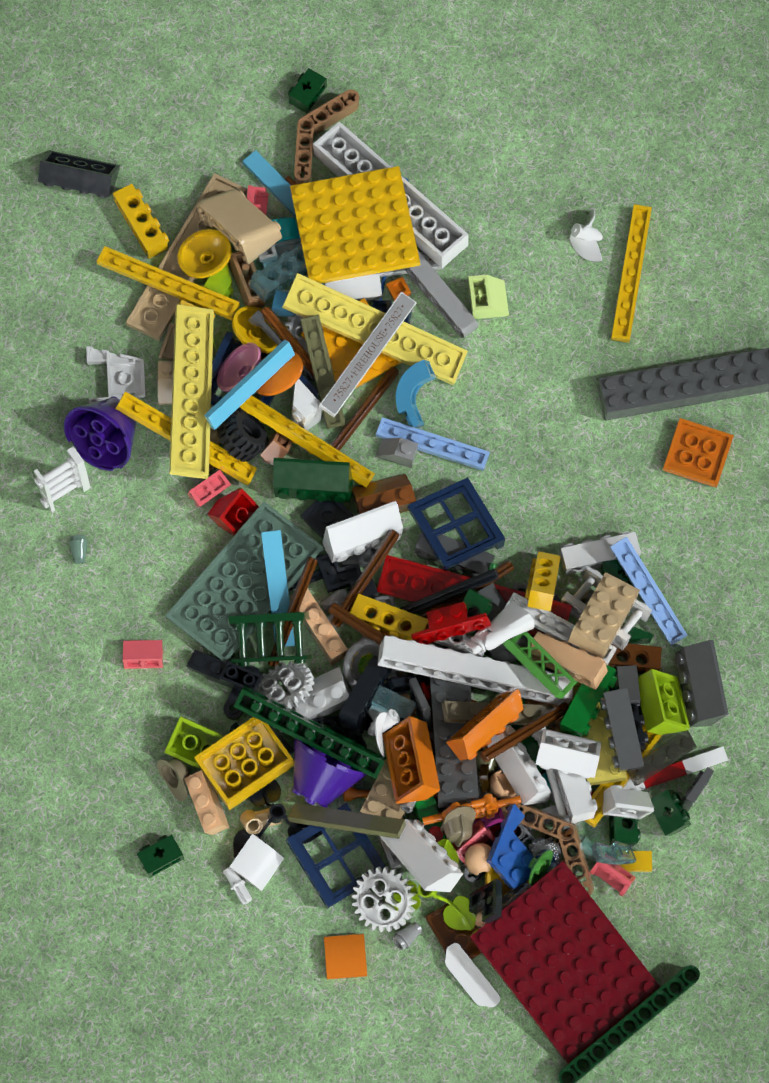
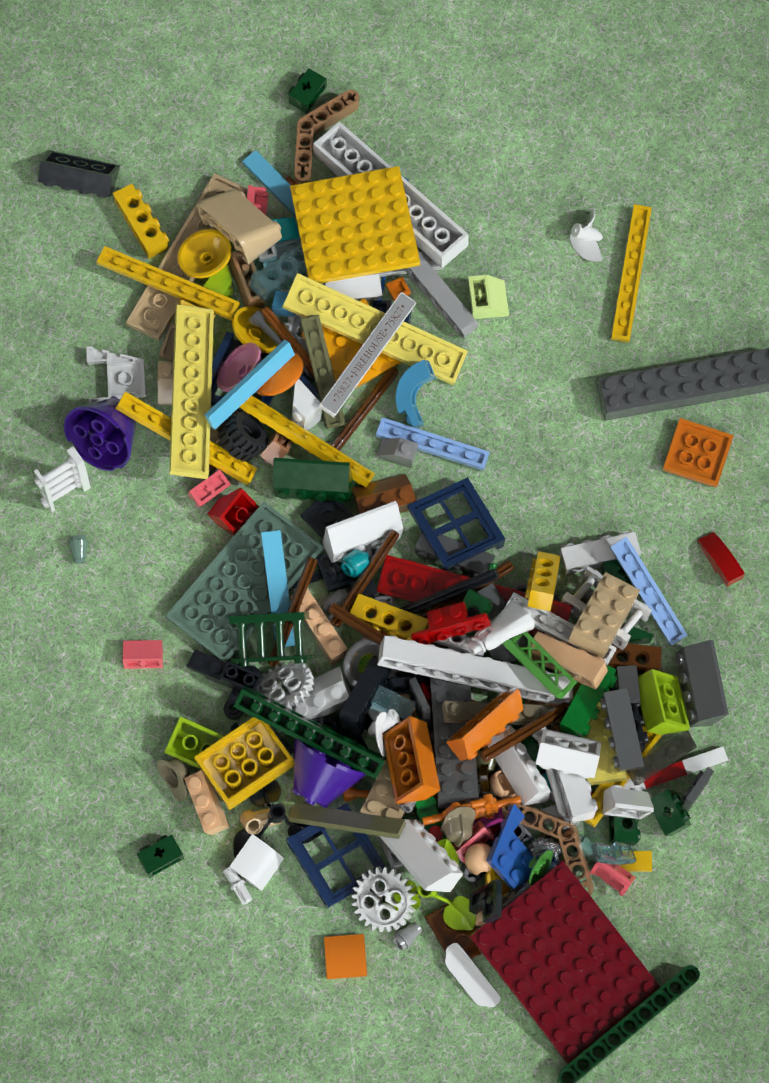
(355, 563): none -> teal head
(721, 559): none -> red slope

